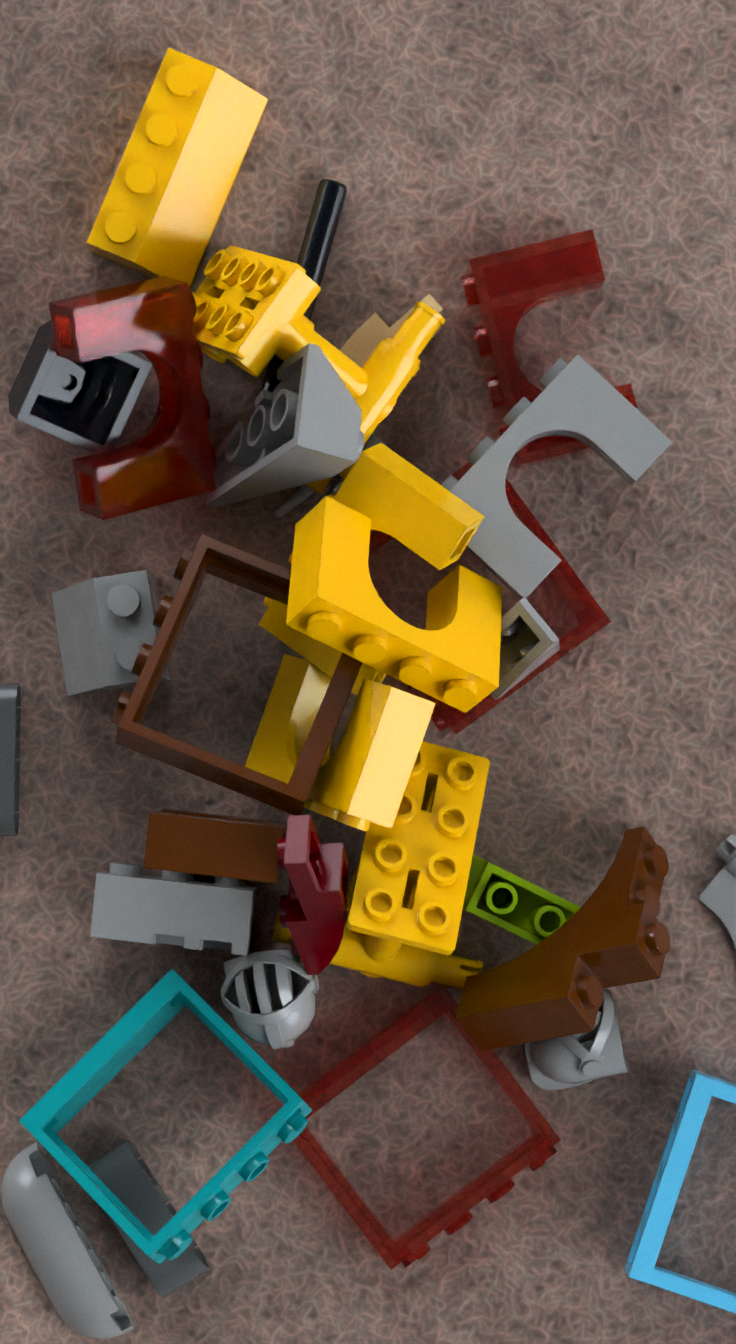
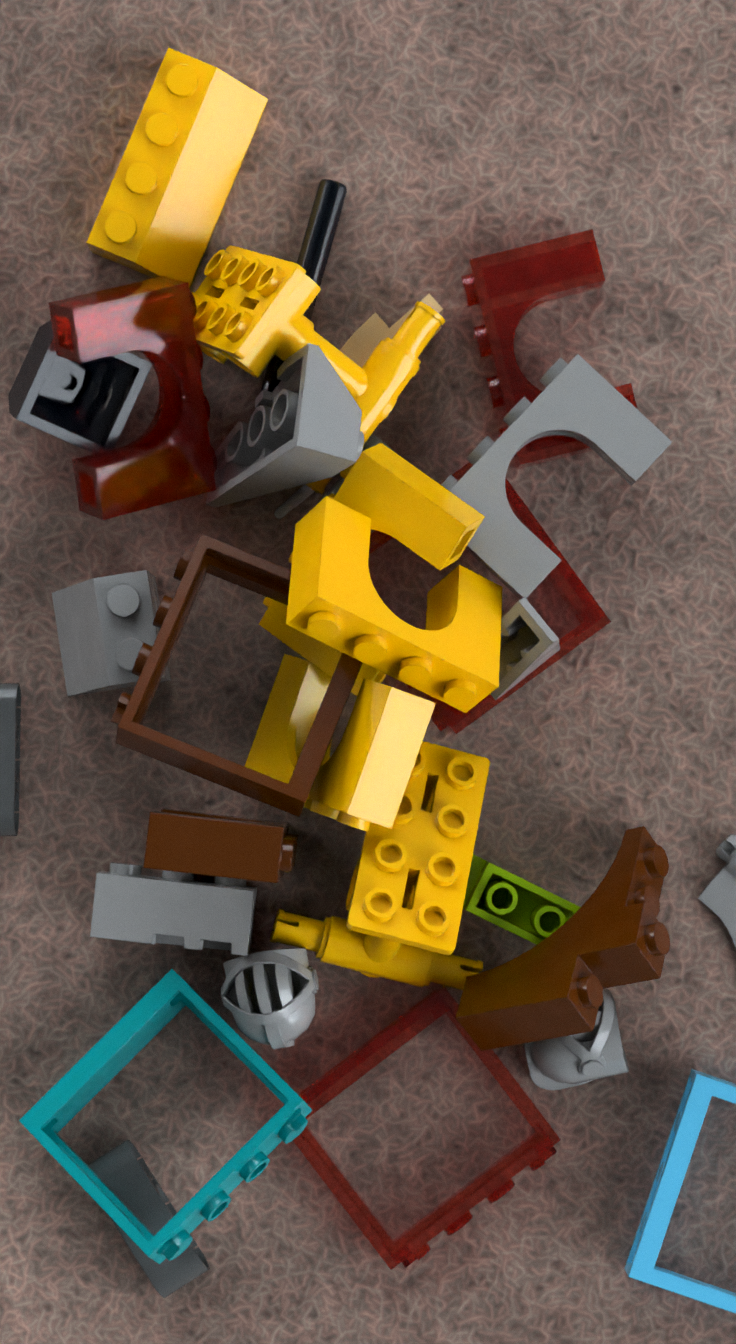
(60, 1248): light grey brick -> none
(316, 893): dark red slope -> none

